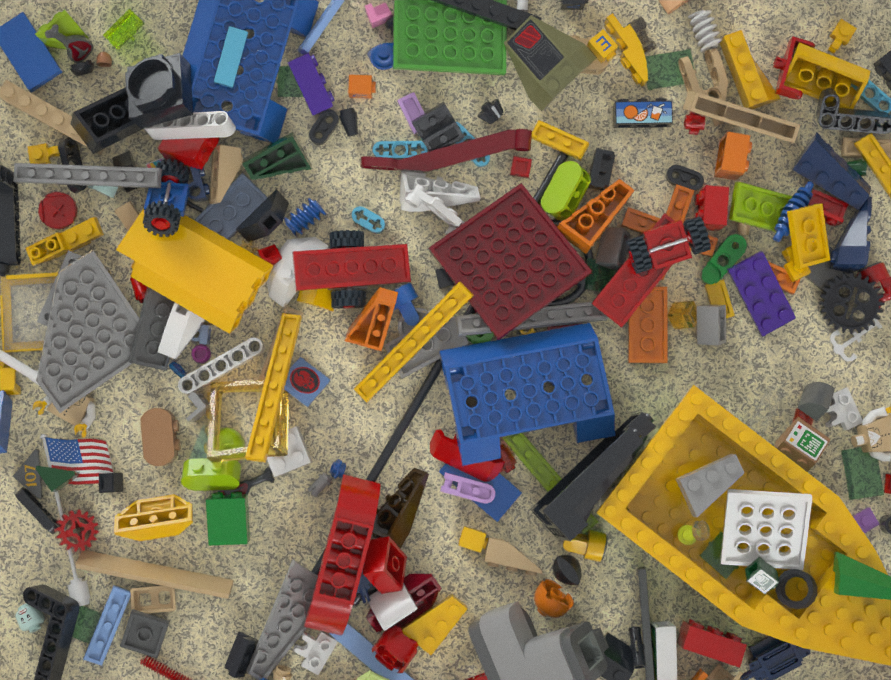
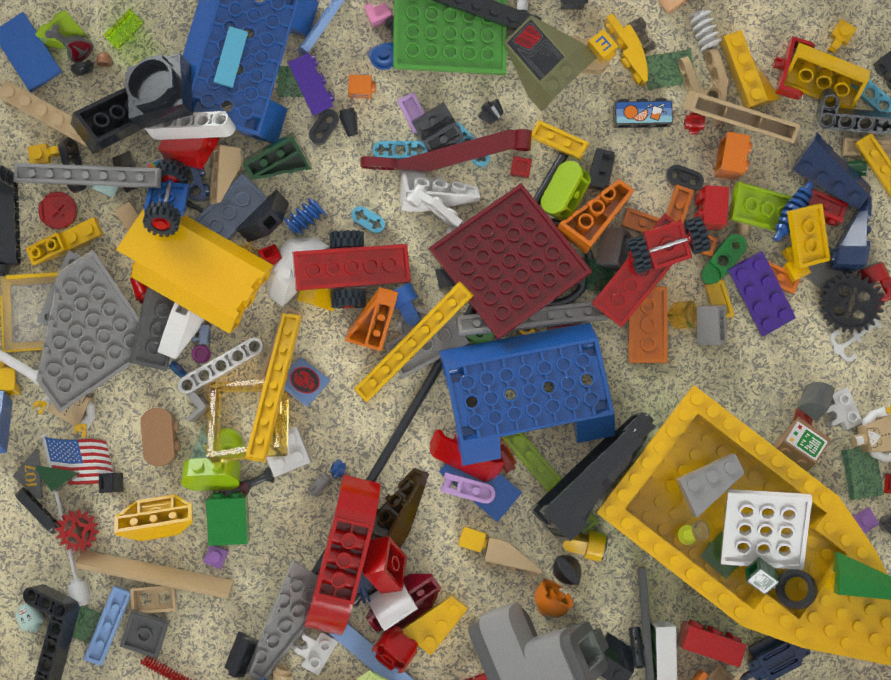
(216, 556): none -> medium lavender plate

